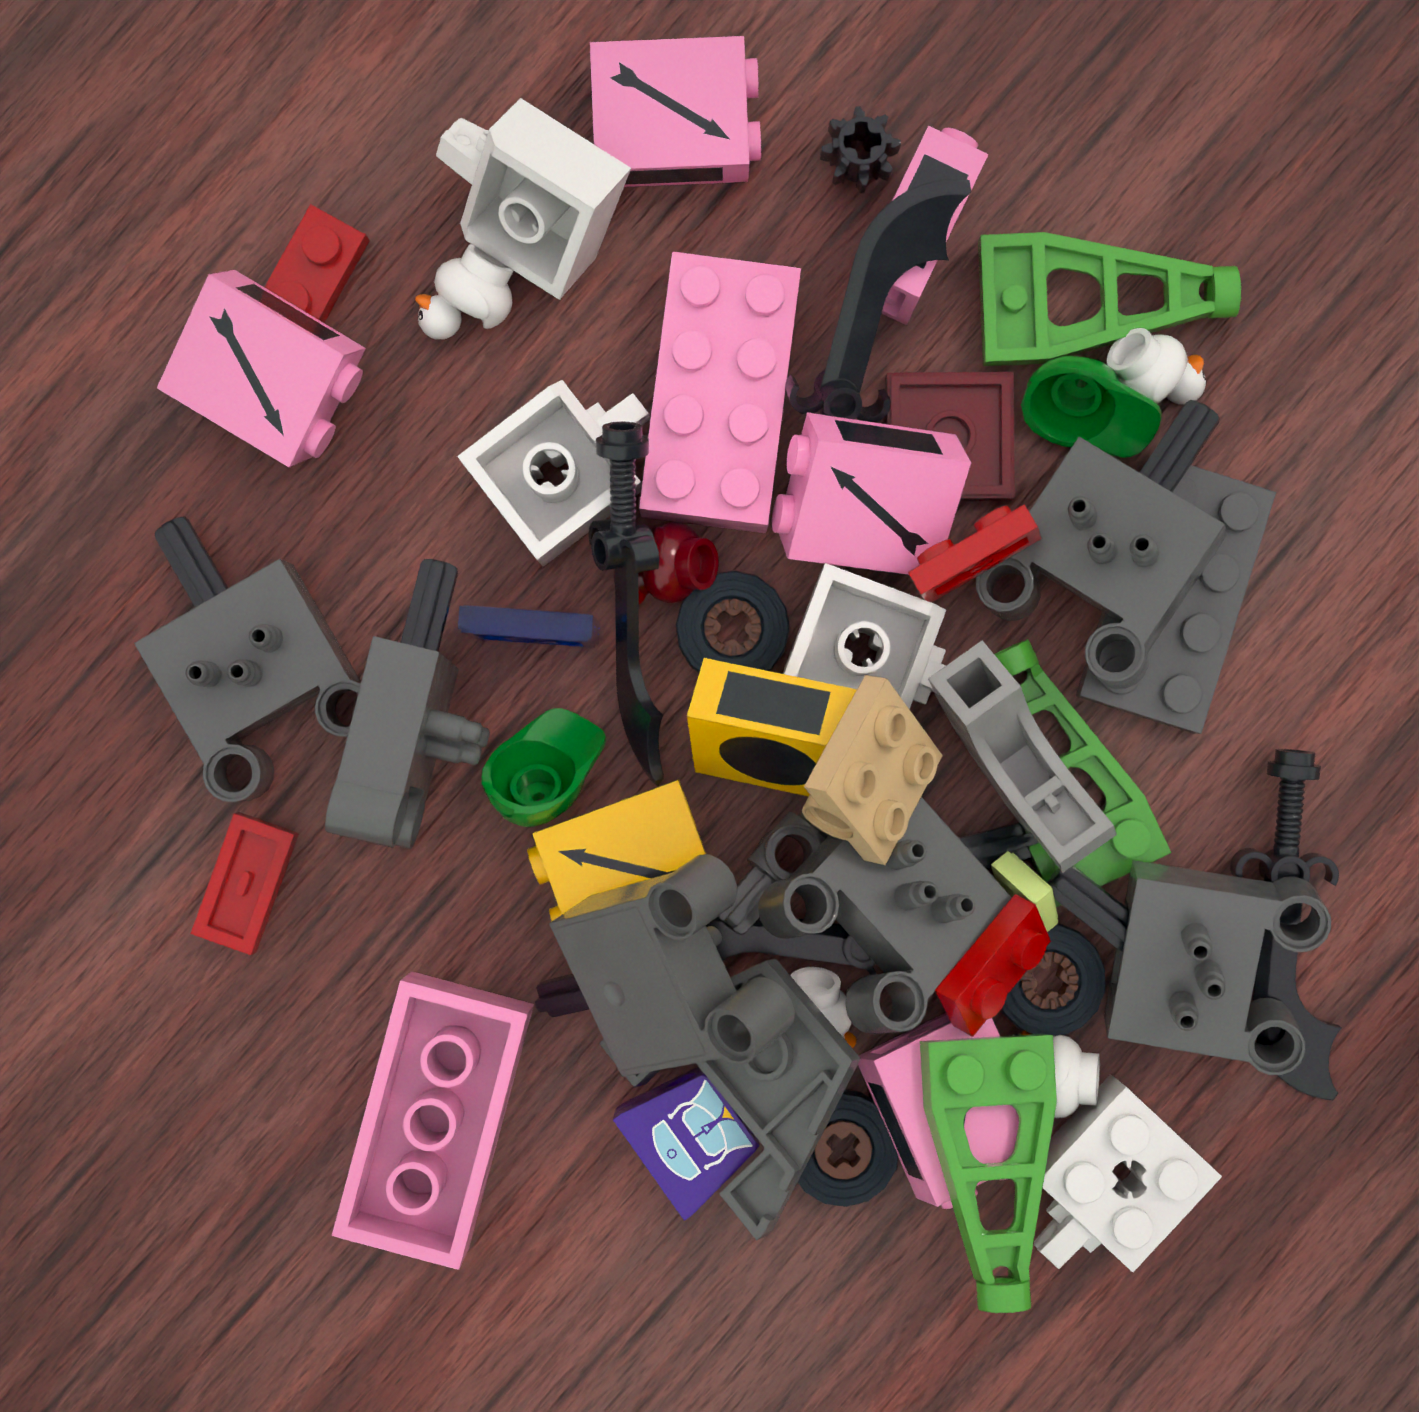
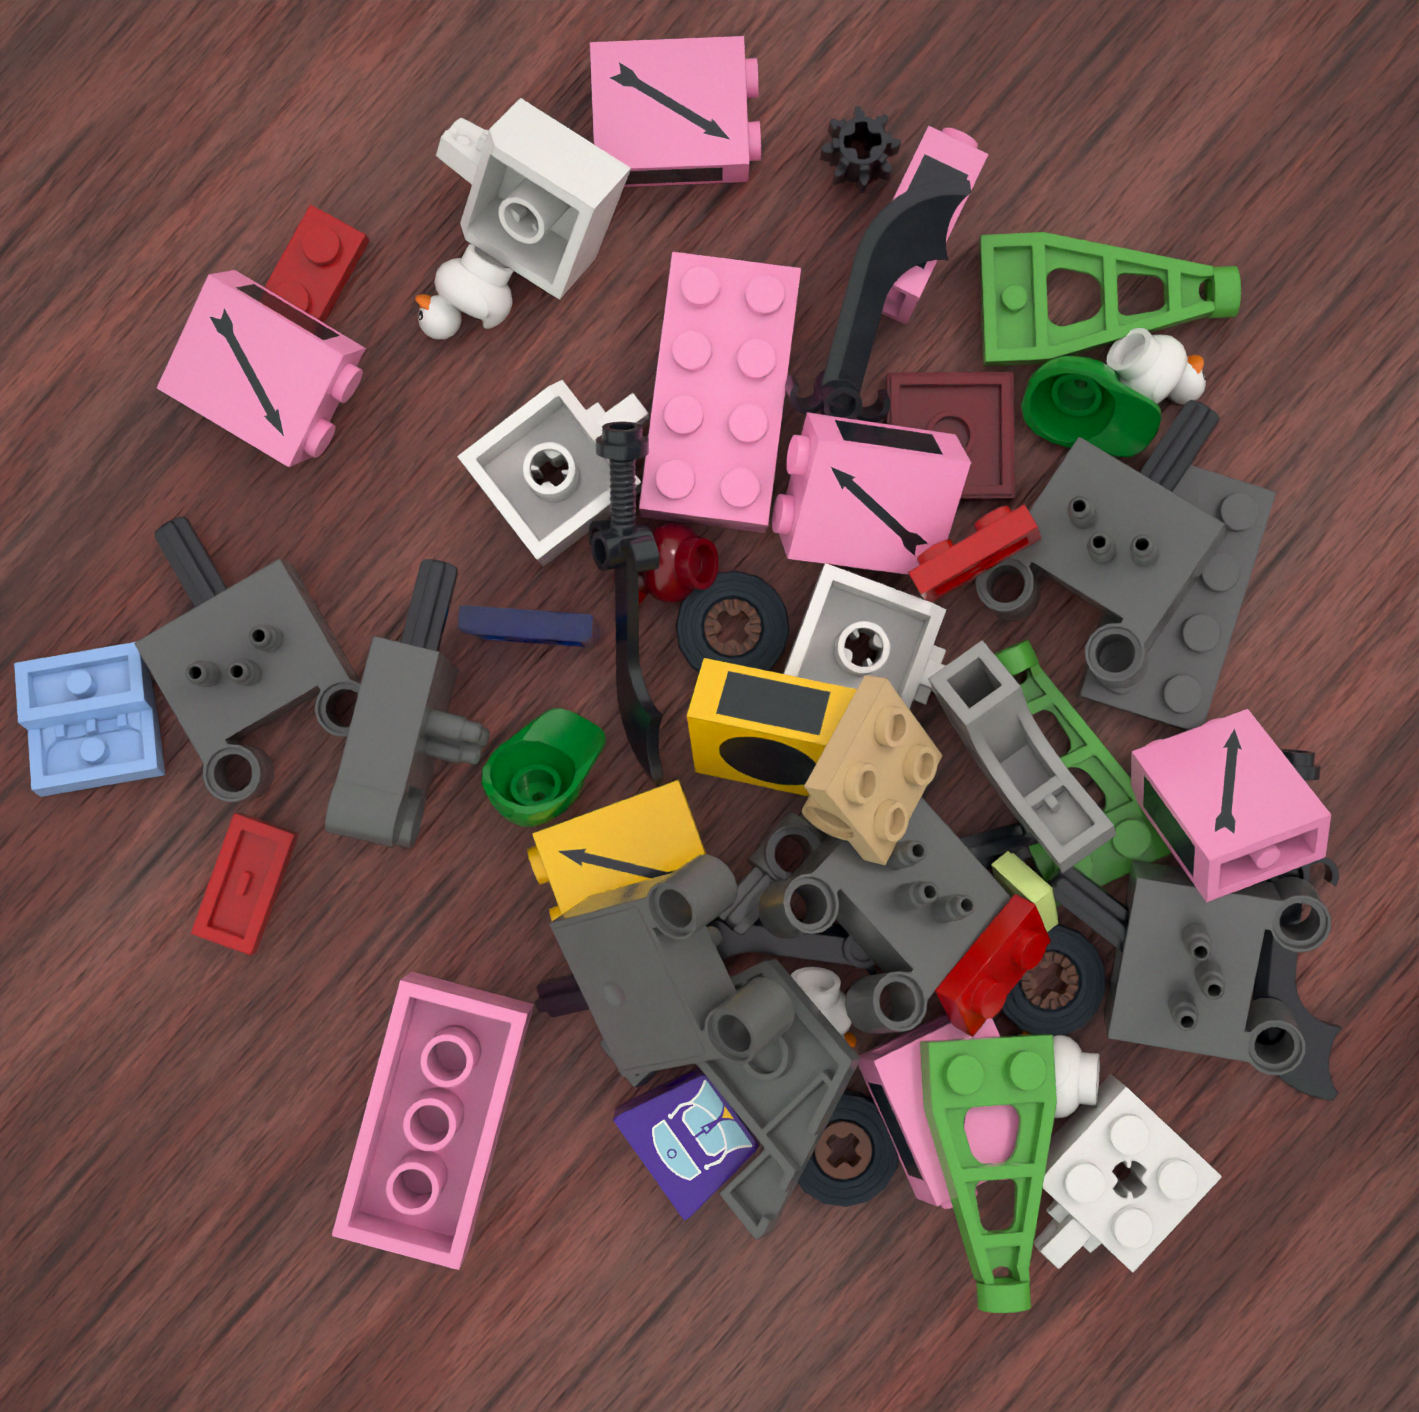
(89, 719): none -> light blue slope
(1229, 804): none -> bright pink brick

